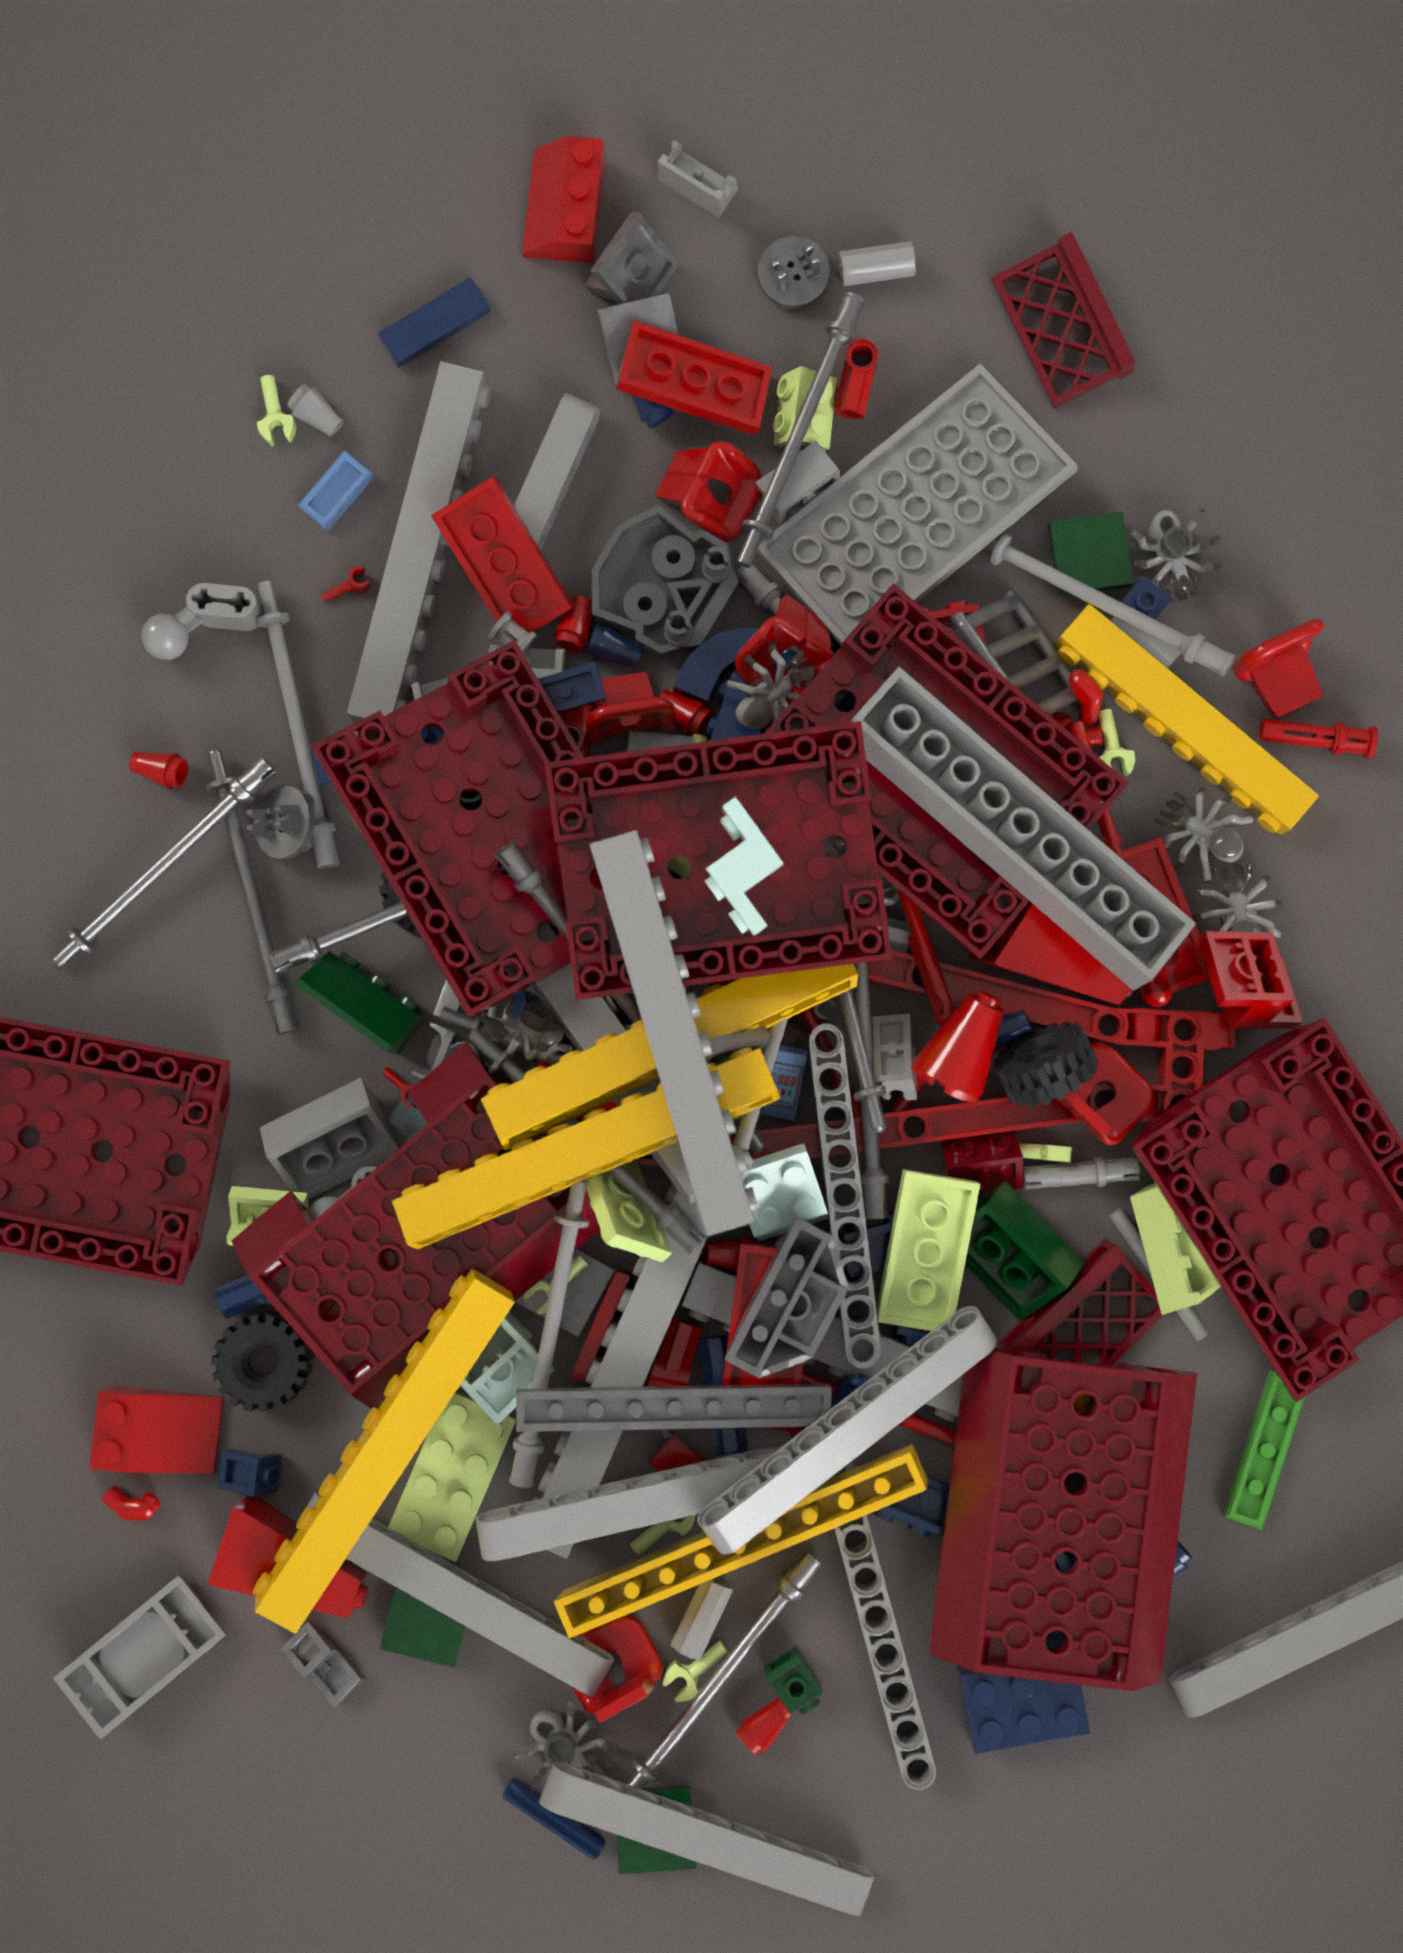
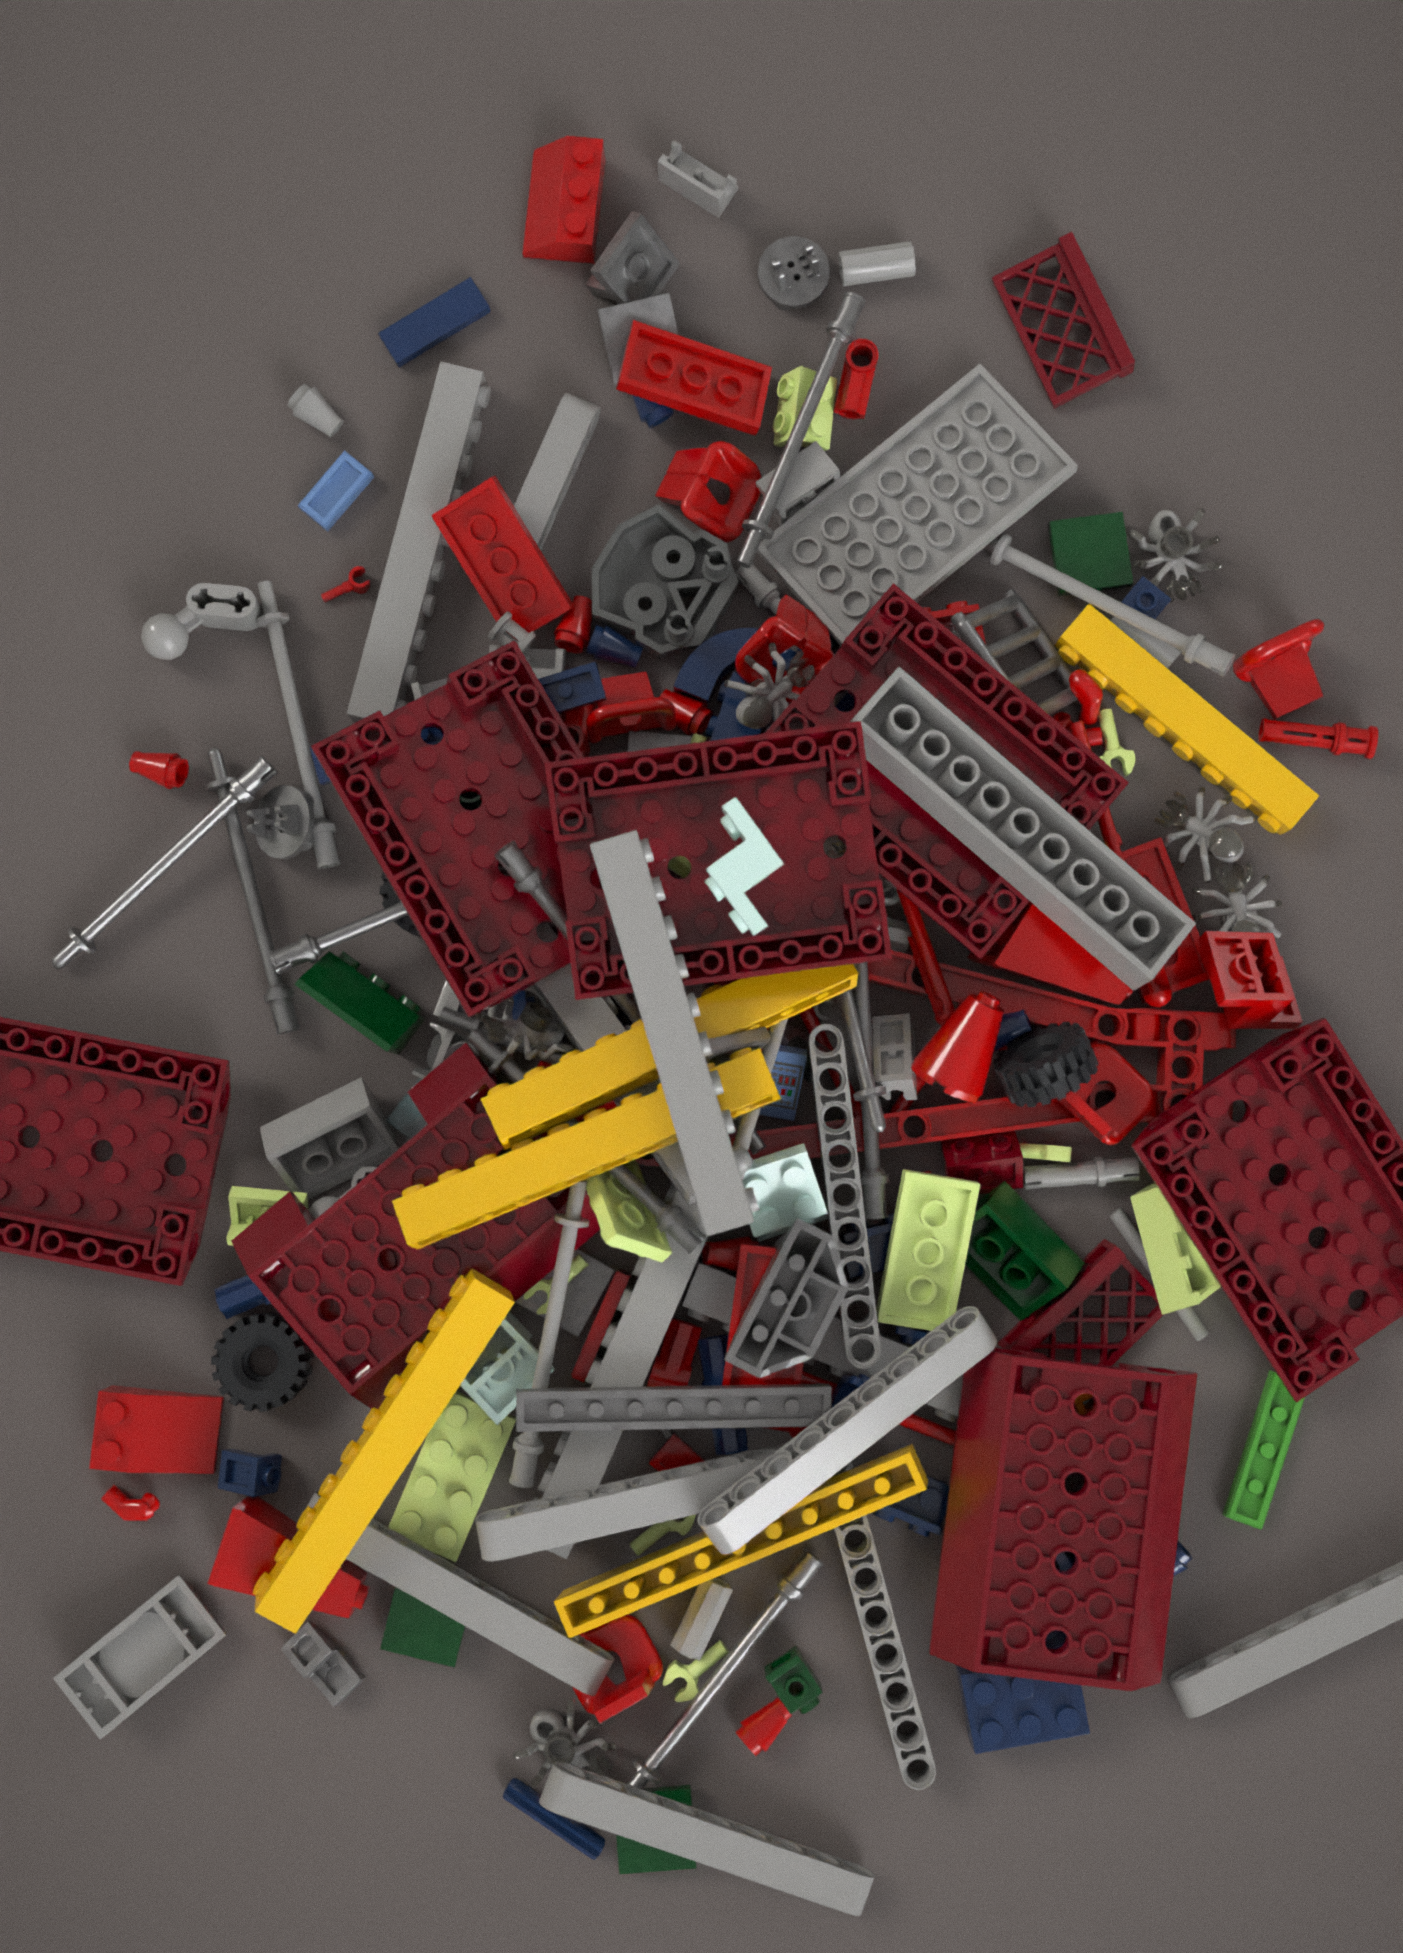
(274, 415): yellowish green bar -> none
(402, 1086): red hand -> none

